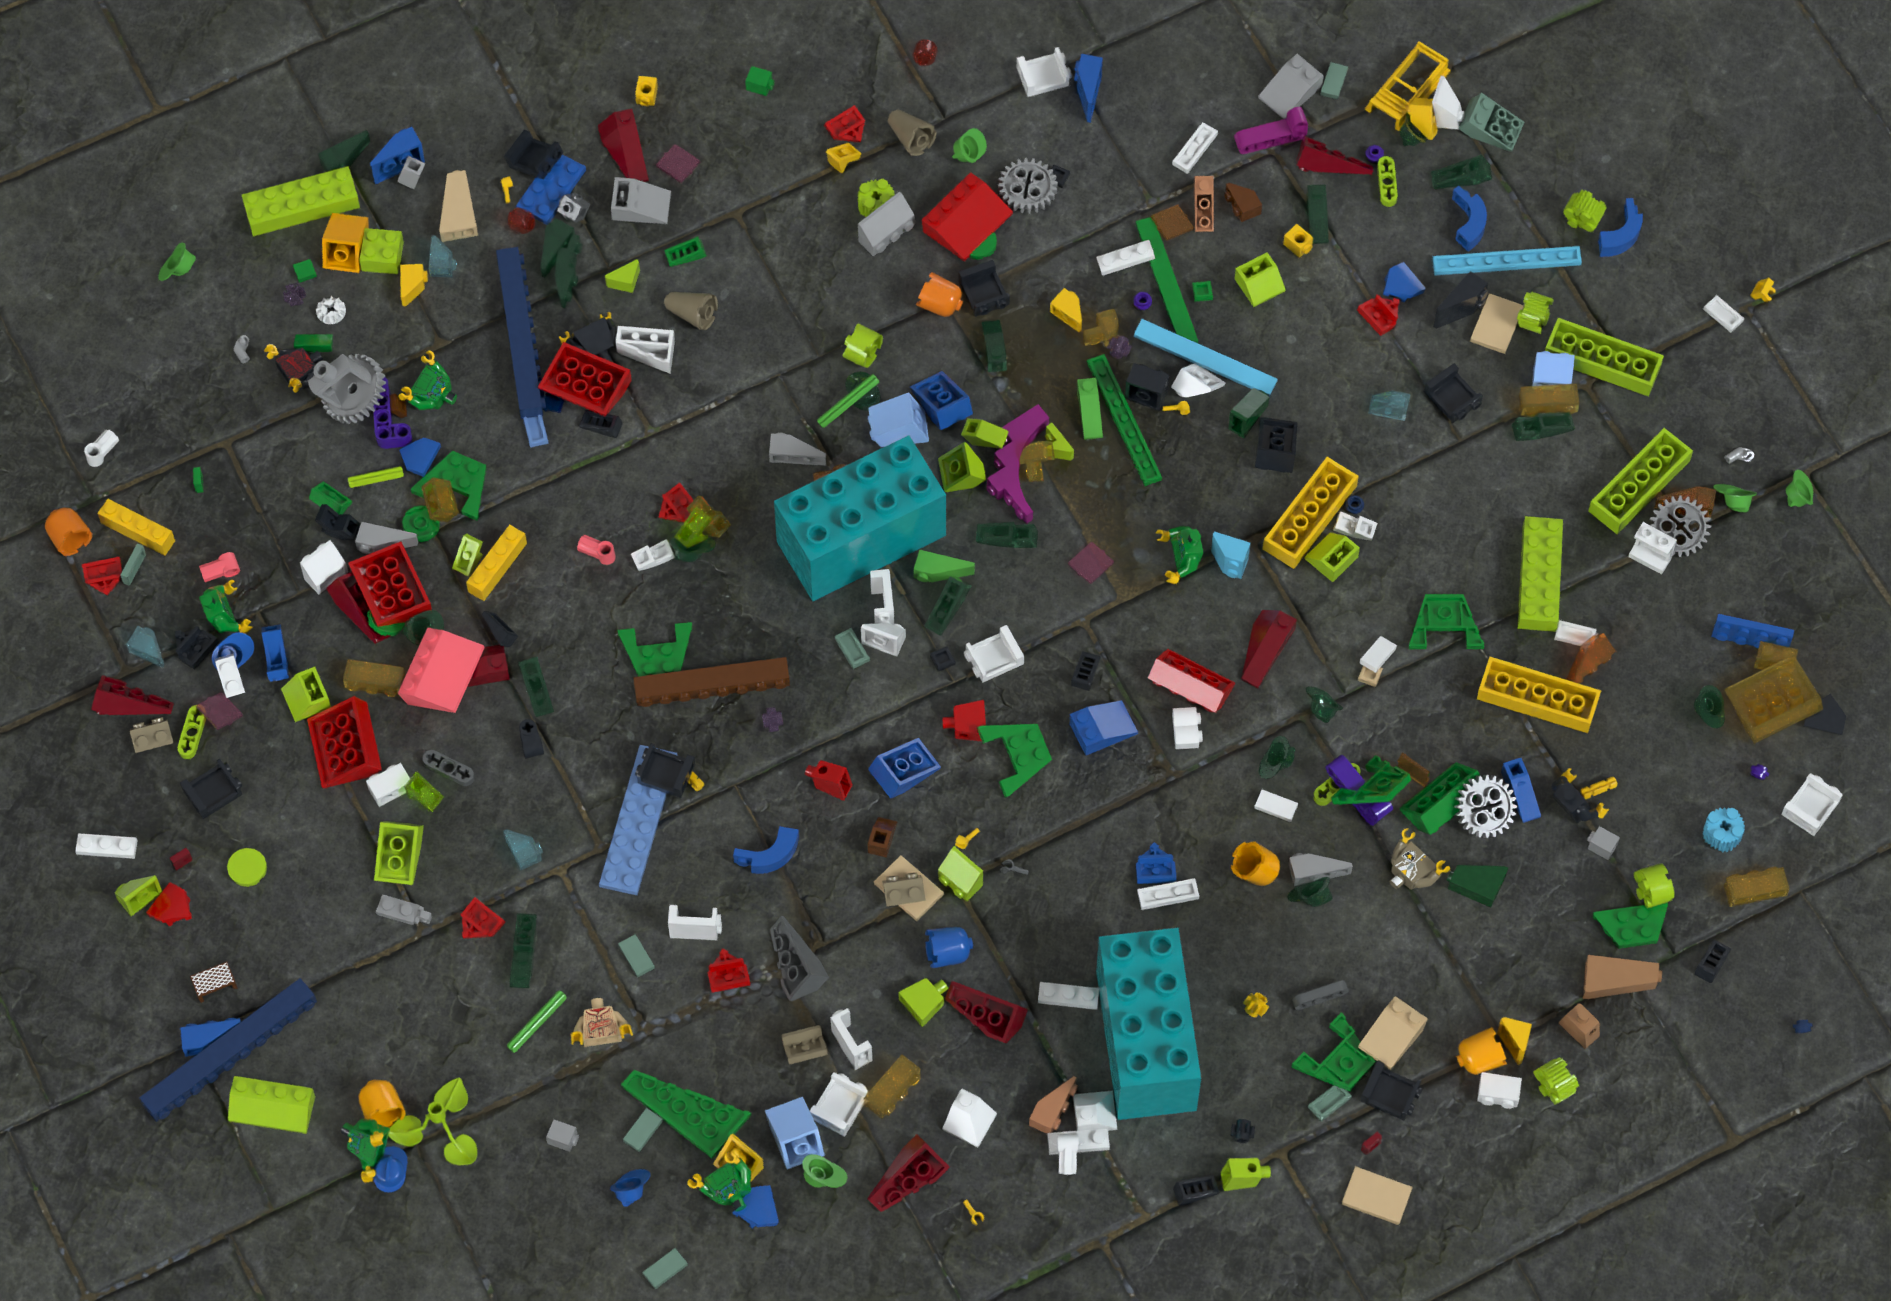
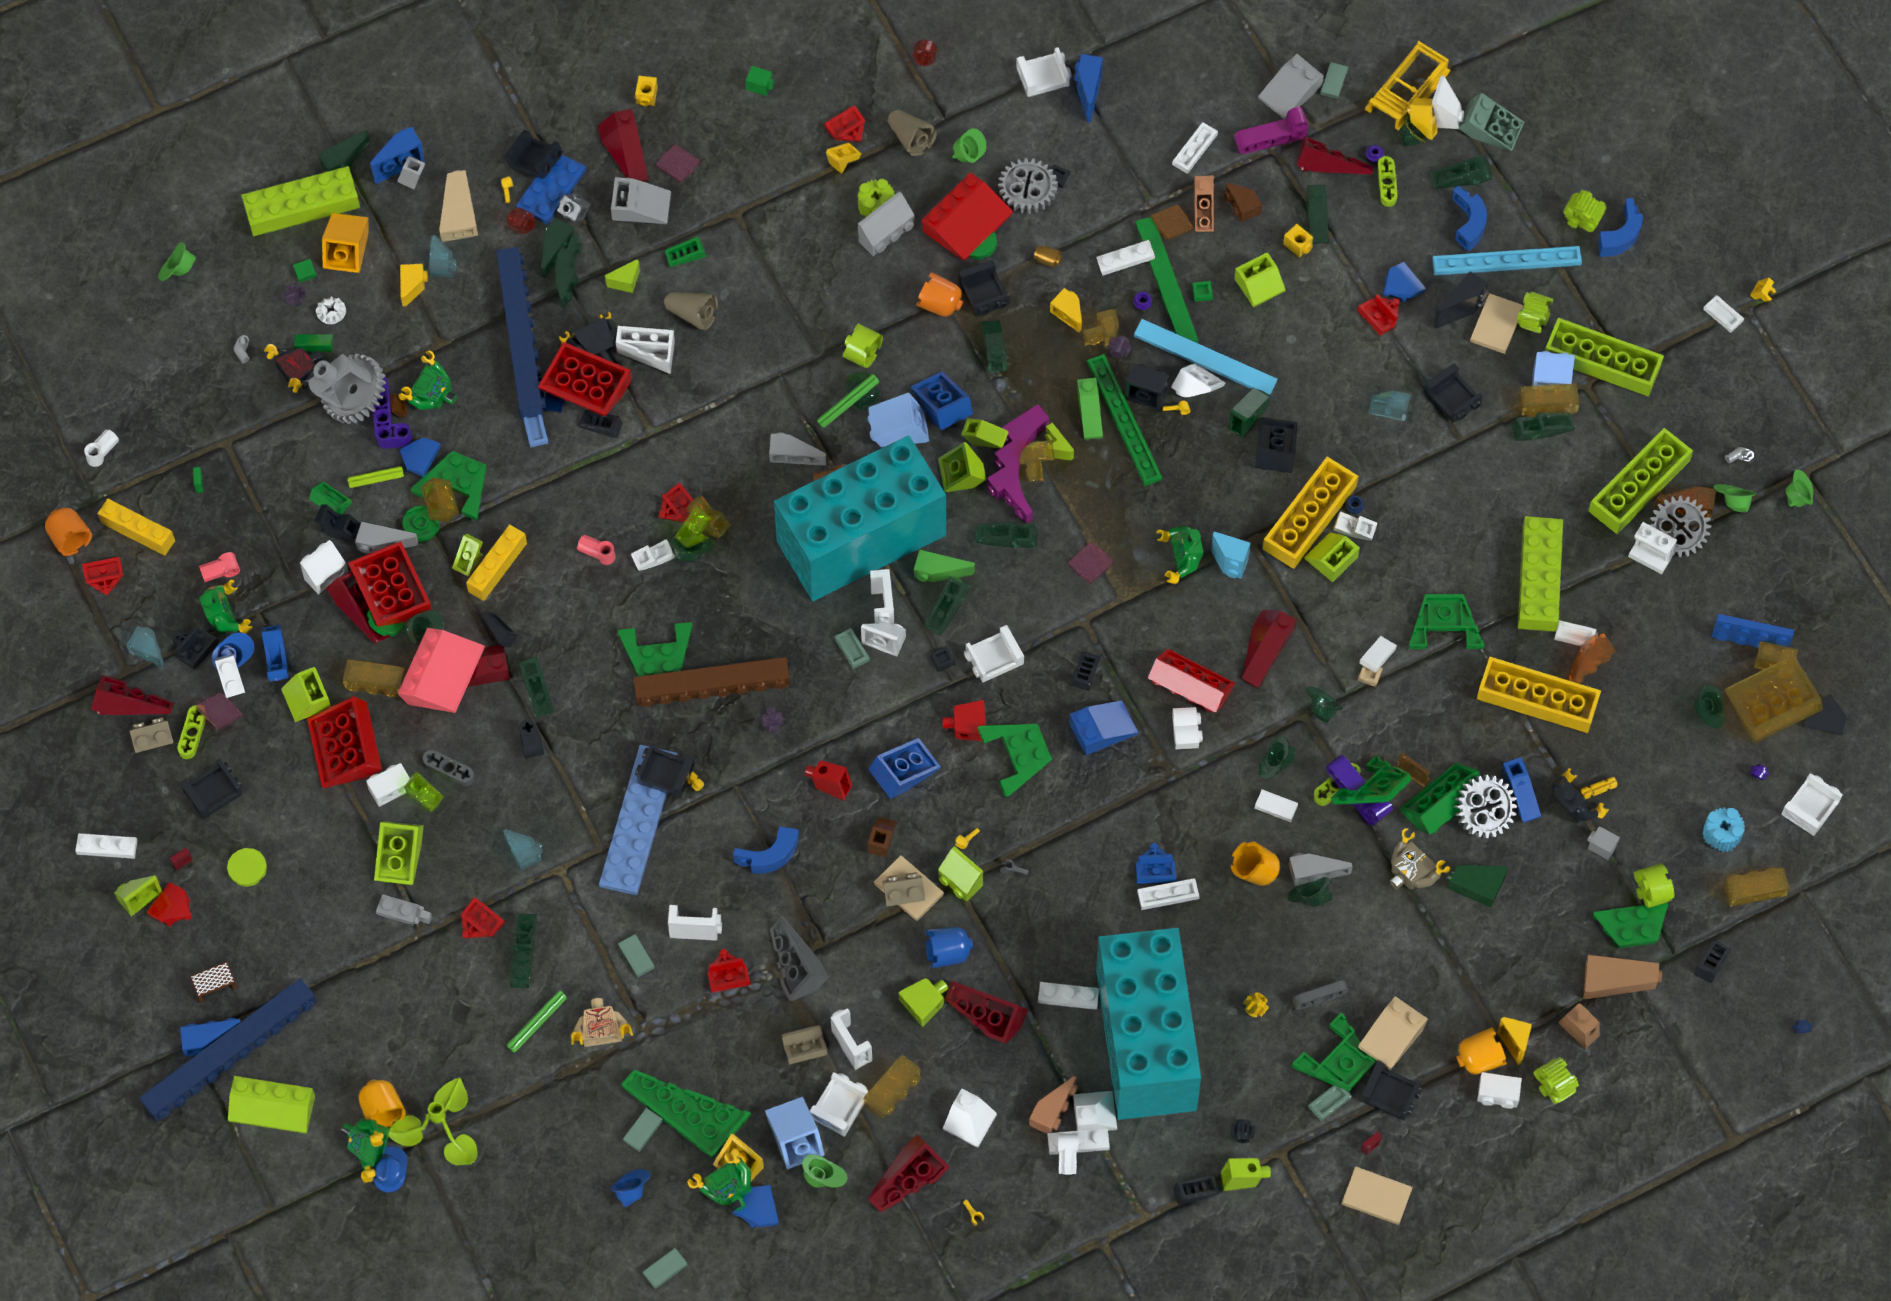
(133, 564): sand green tile -> none
(381, 251): lime brick -> none
(562, 1135): light grey brick -> none
(1048, 256): none -> pearl gold brick

